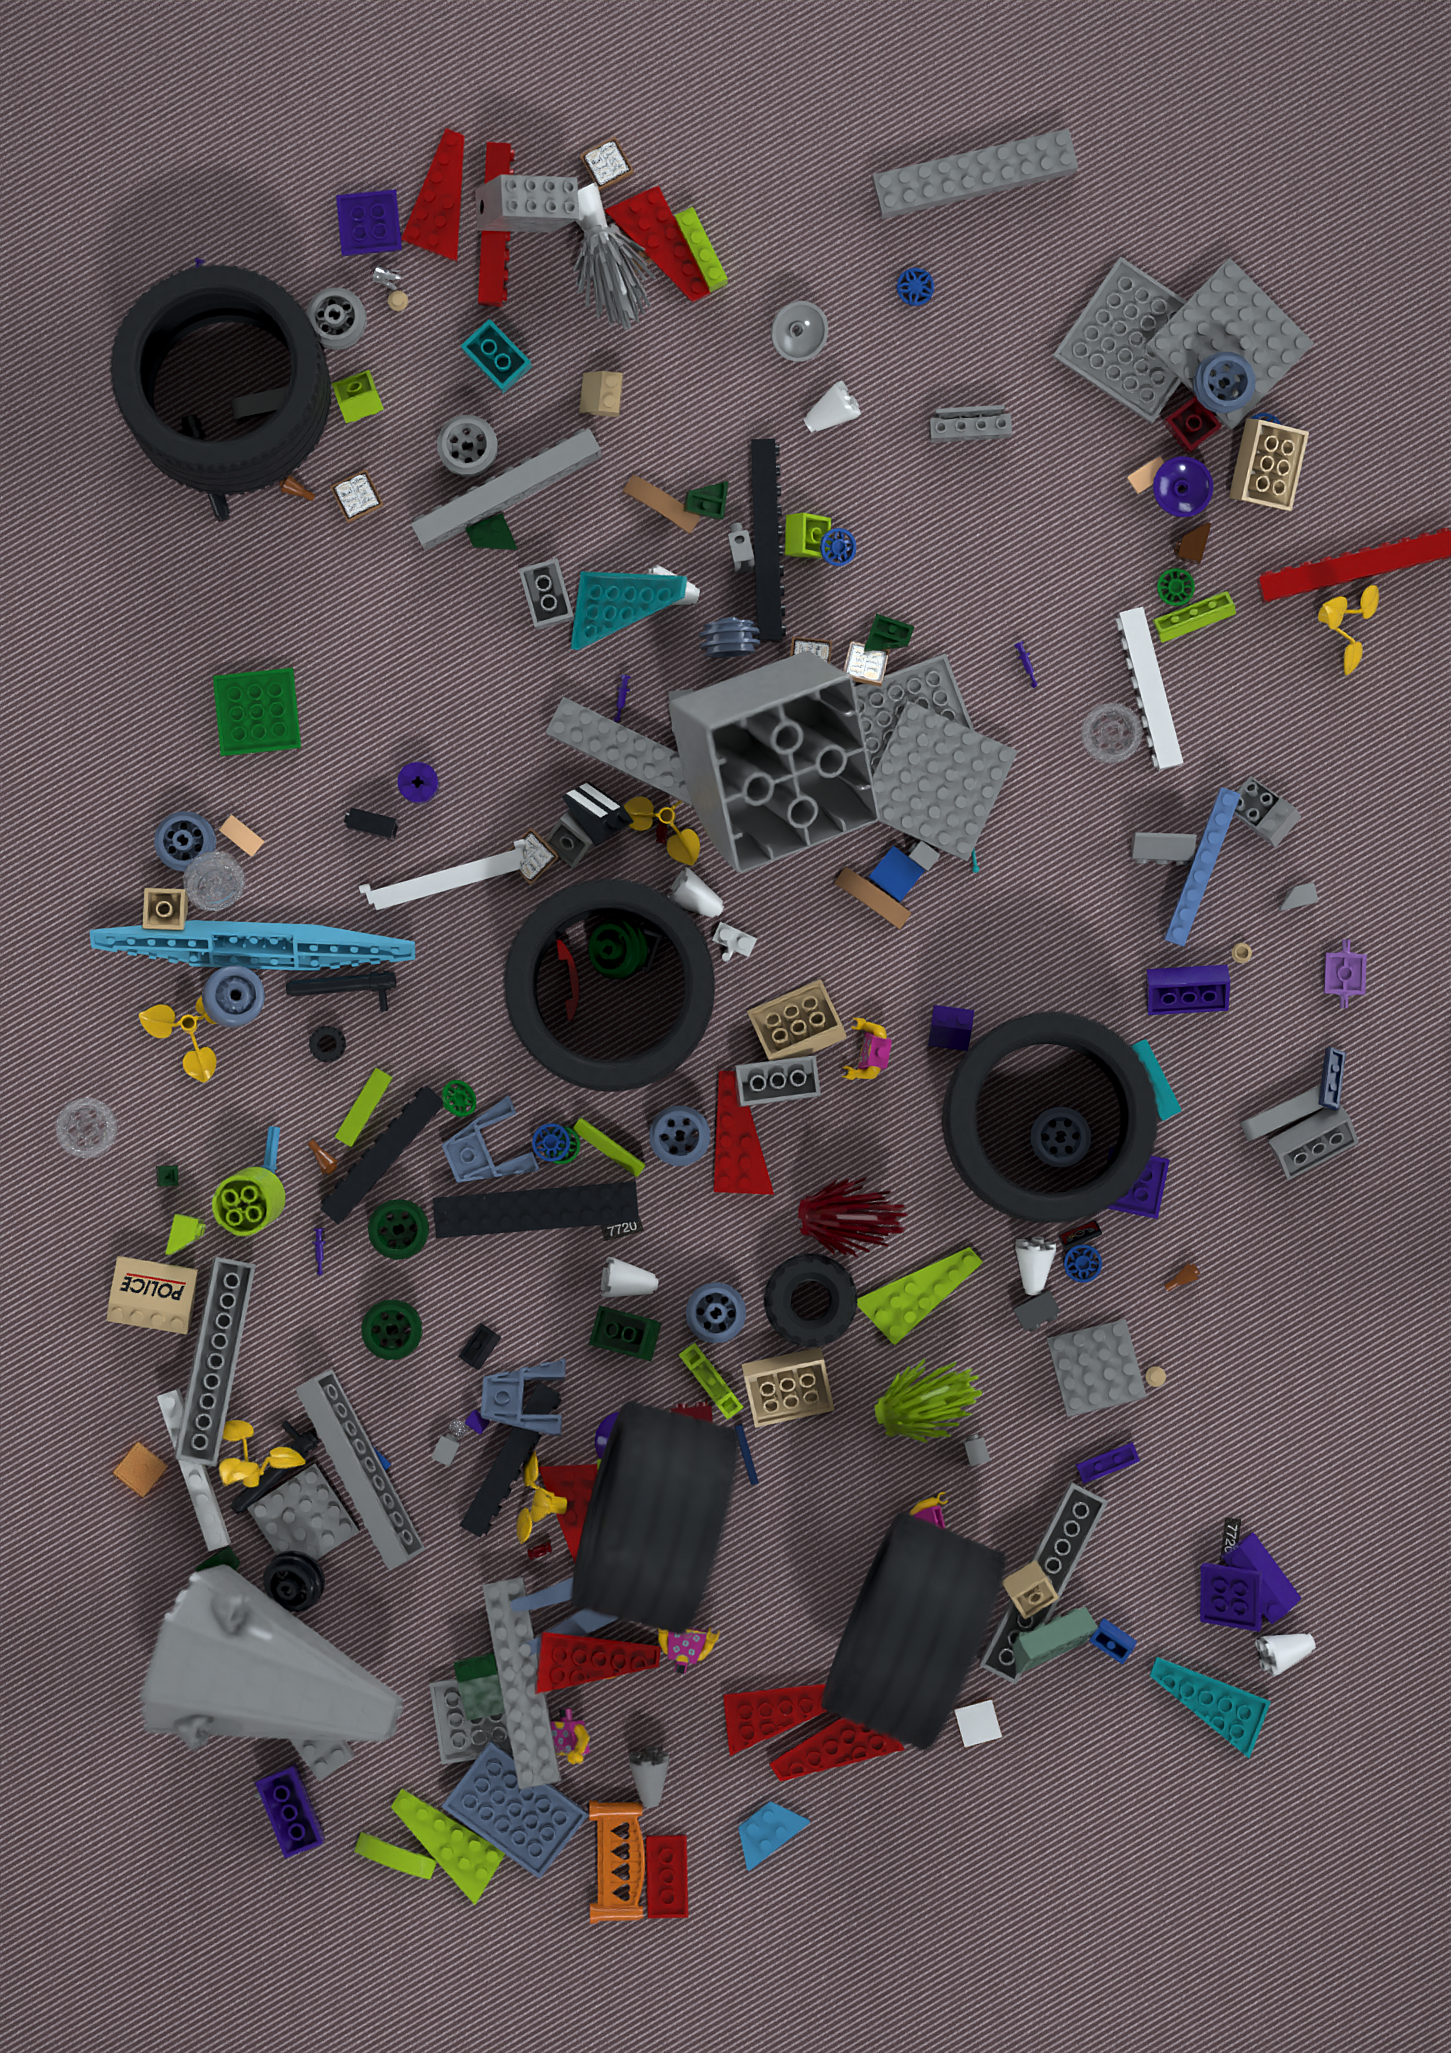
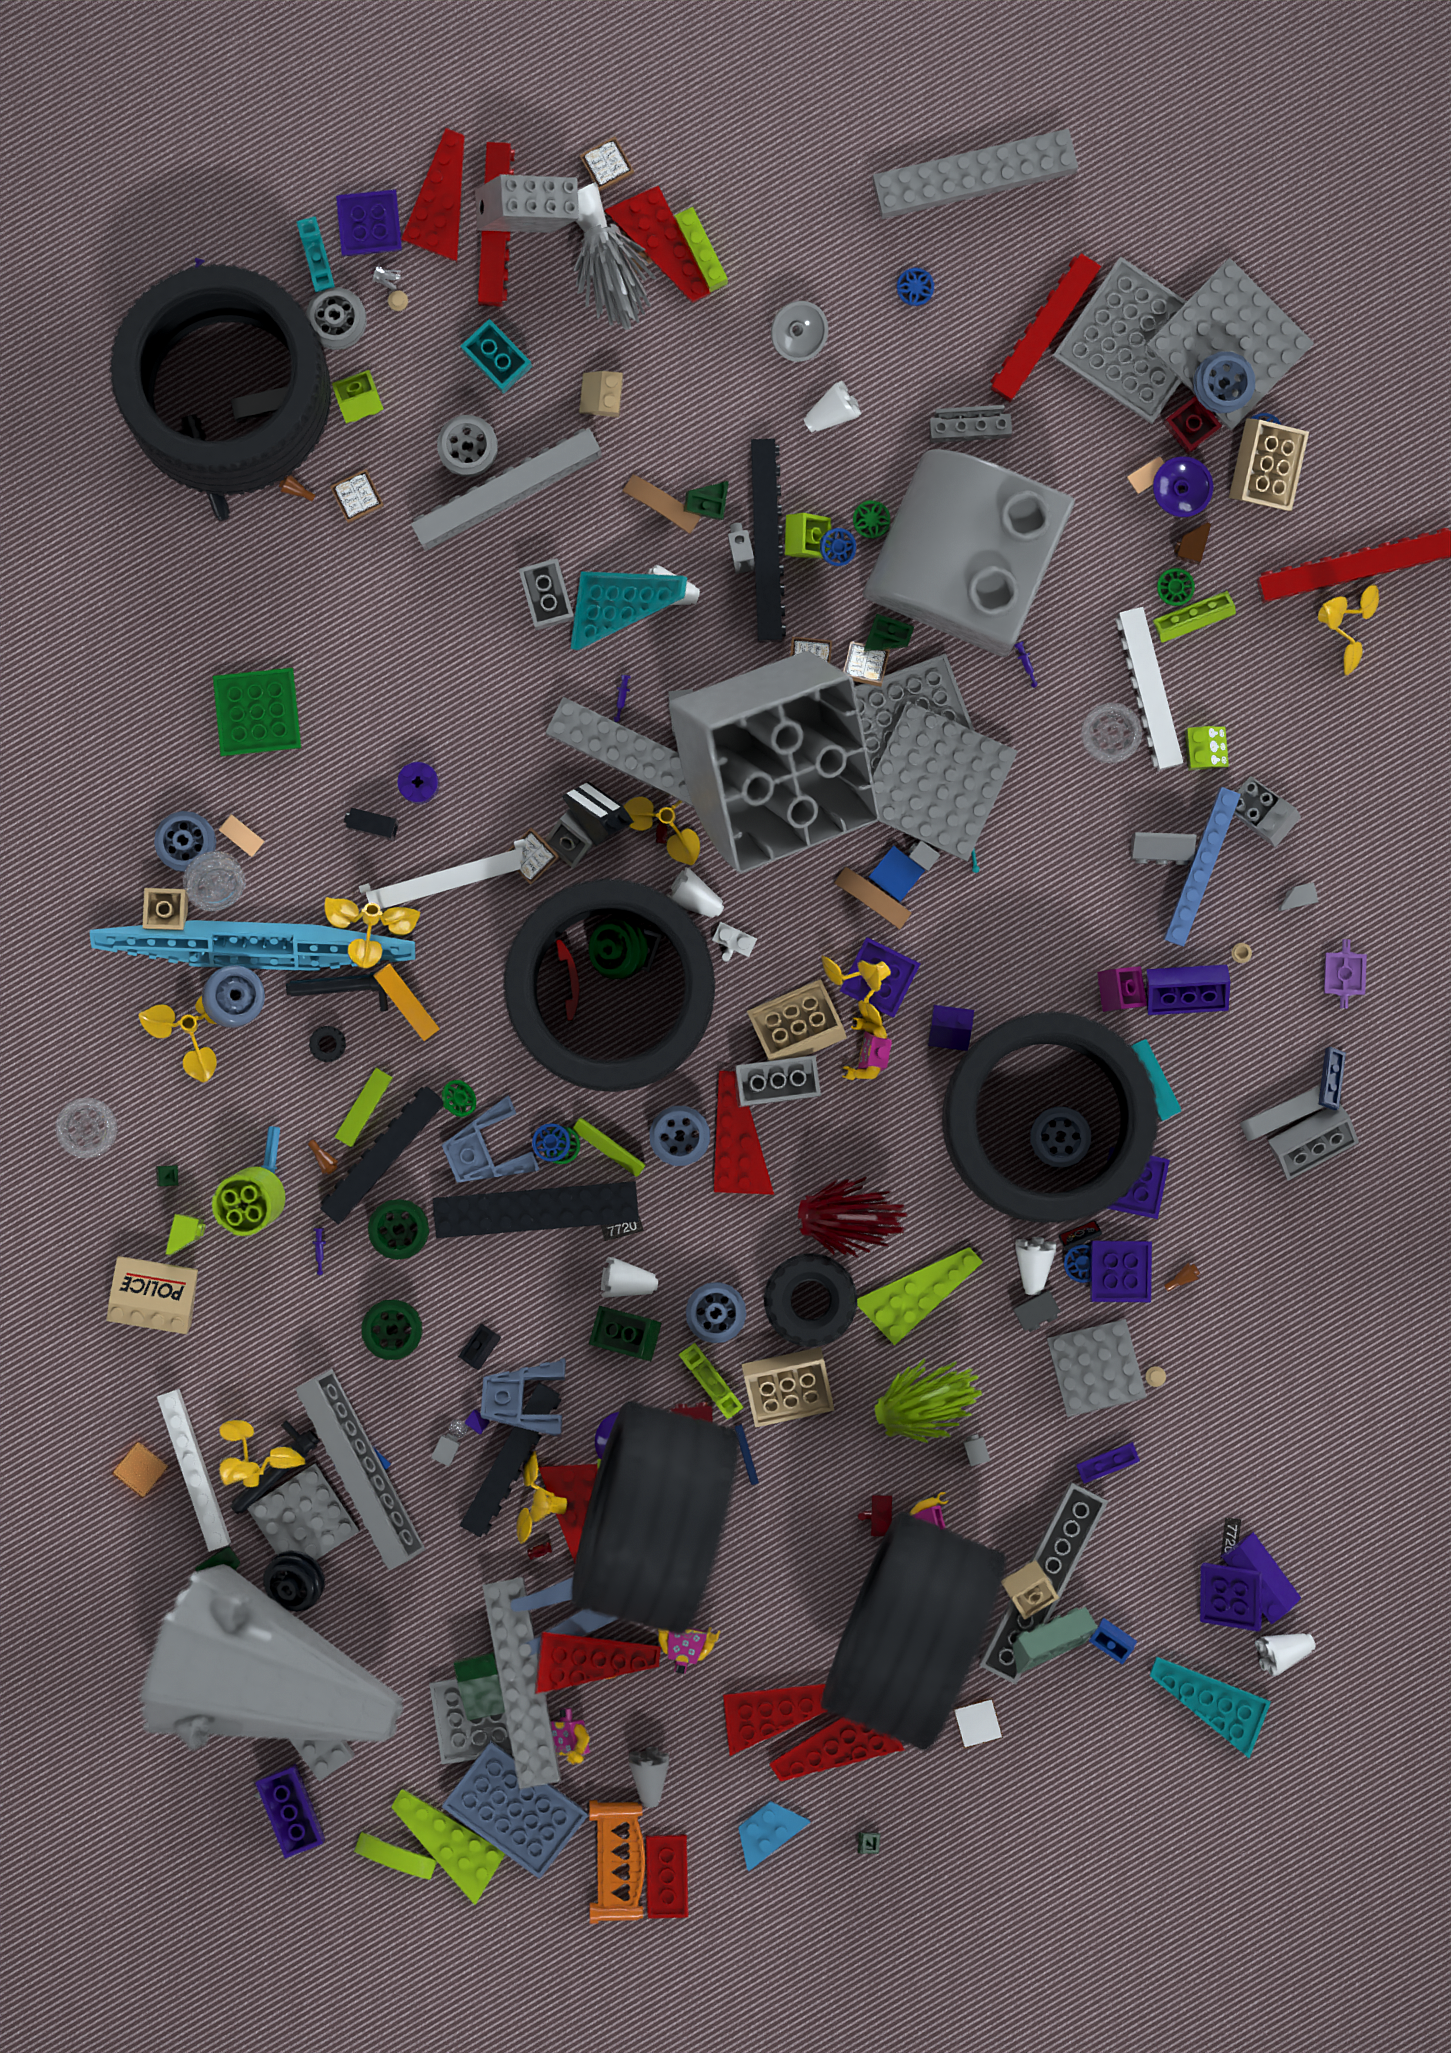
(214, 1361): light grey brick -> none
(315, 254): none -> teal slope
(366, 952): none -> yellow plant
(406, 1002): none -> light orange slope
(492, 534): dark green wing -> none
(729, 638): sand blue wheel -> none
(868, 1843): none -> dark green tile
(871, 519): none -> green wheel
(871, 973): none -> yellow plant
(880, 1514): none -> dark red plate
(892, 988): none -> dark purple plate
(969, 548): none -> light grey piece
(1045, 328): none -> red brick
(1120, 1271): none -> dark purple plate
(1121, 988): none -> magenta slope
(1206, 747): none -> lime slope

